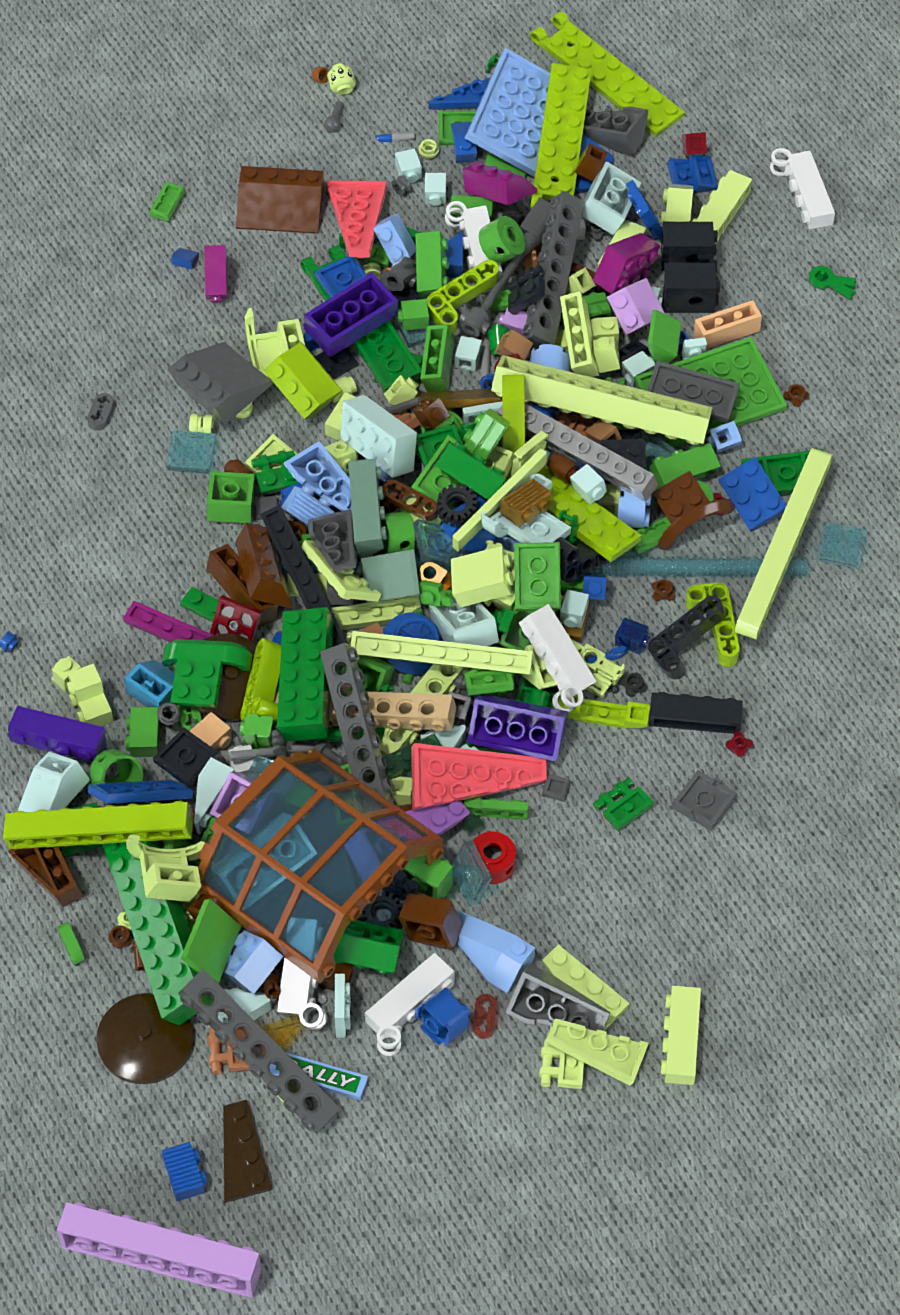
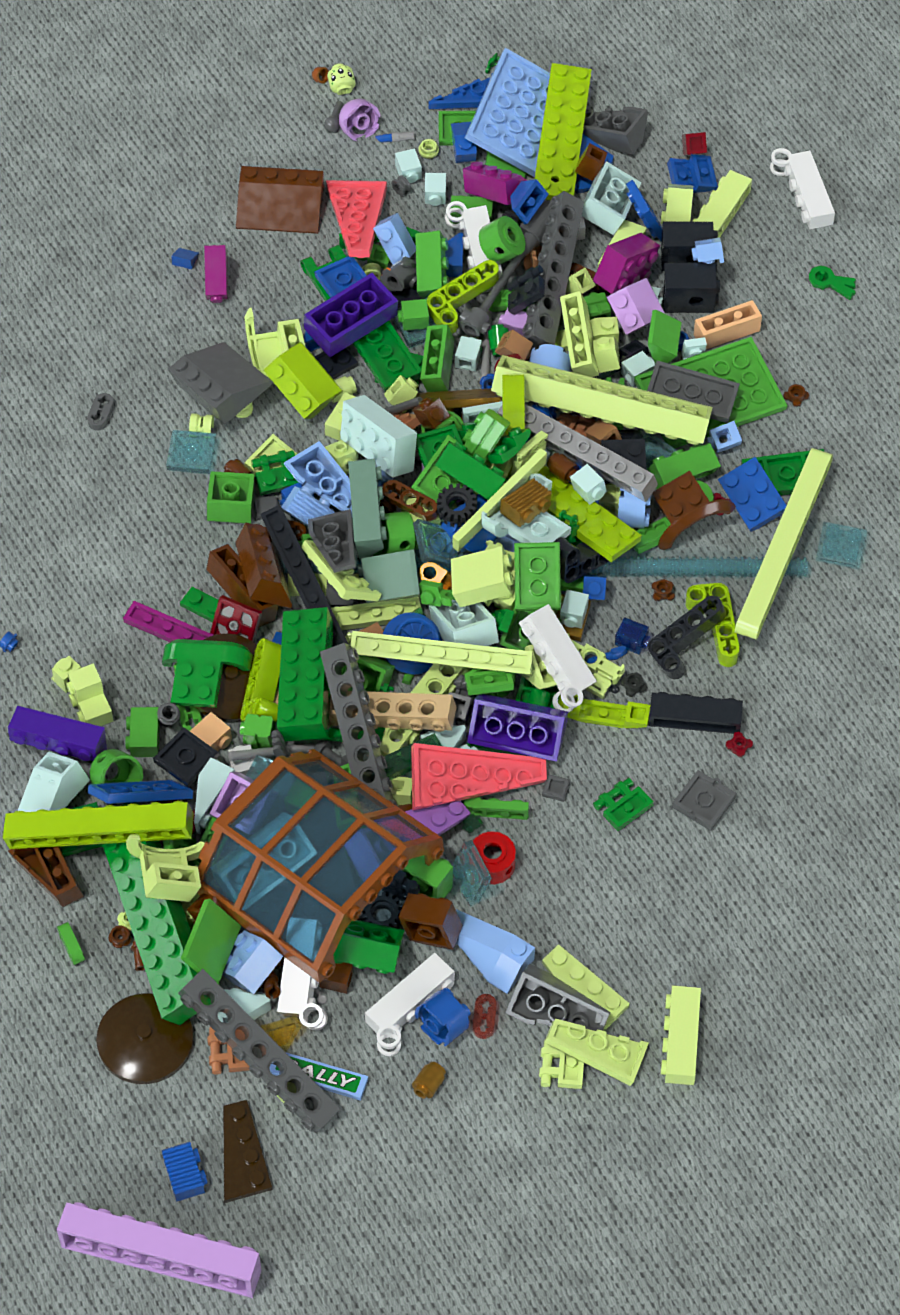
(150, 683): dark azure slope -> none
(167, 201): bright green plate -> none
(342, 1006): light aqua plate -> none
(361, 115): none -> lavender cylinder
(429, 1080): none -> pearl gold brick
(511, 445): none -> green slope
(527, 199): none -> blue slope
(595, 231): dark grey plate -> none
(608, 73): lime hinge -> none
(708, 251): none -> light blue brick

